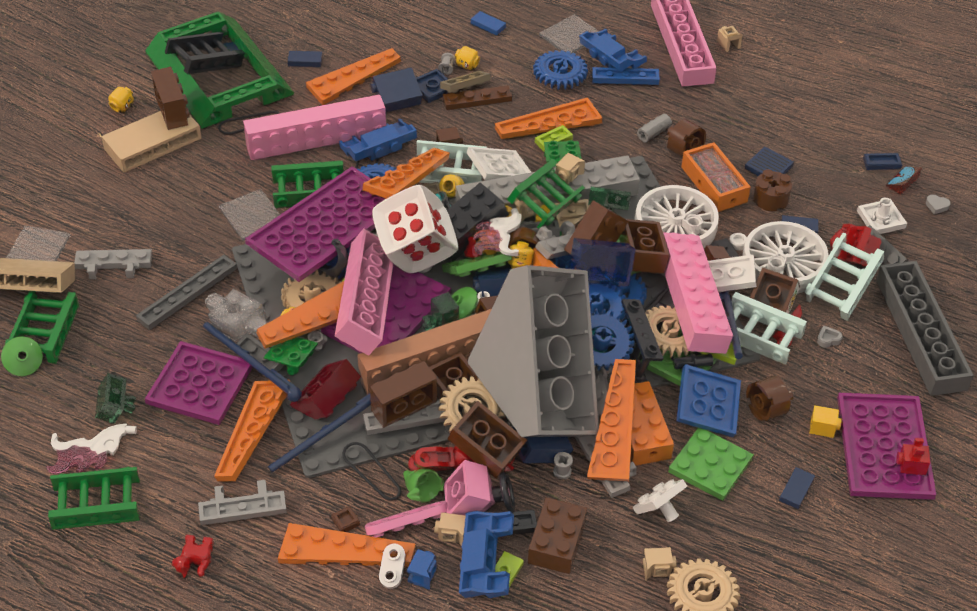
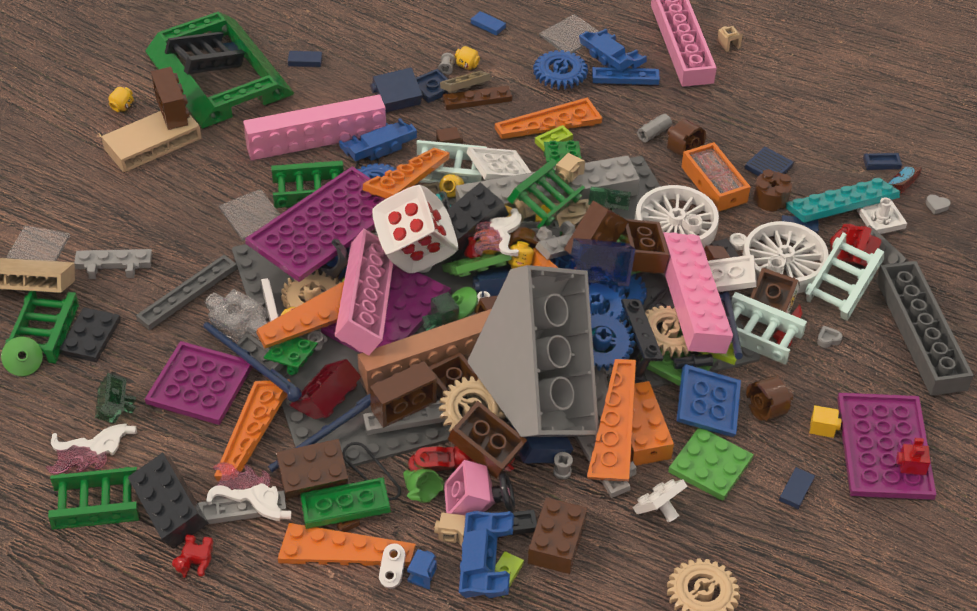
(89, 334): none -> black plate
(167, 500): none -> black brick
(242, 117): black piece -> none
(249, 487): none -> piece
(269, 299): none -> white tile
(311, 468): none -> reddish brown brick
(332, 84): orange wing -> none
(345, 503): none -> green tile
(414, 516): bright pink plate -> none
(658, 562): tan window -> none
(842, 200): none -> teal plate

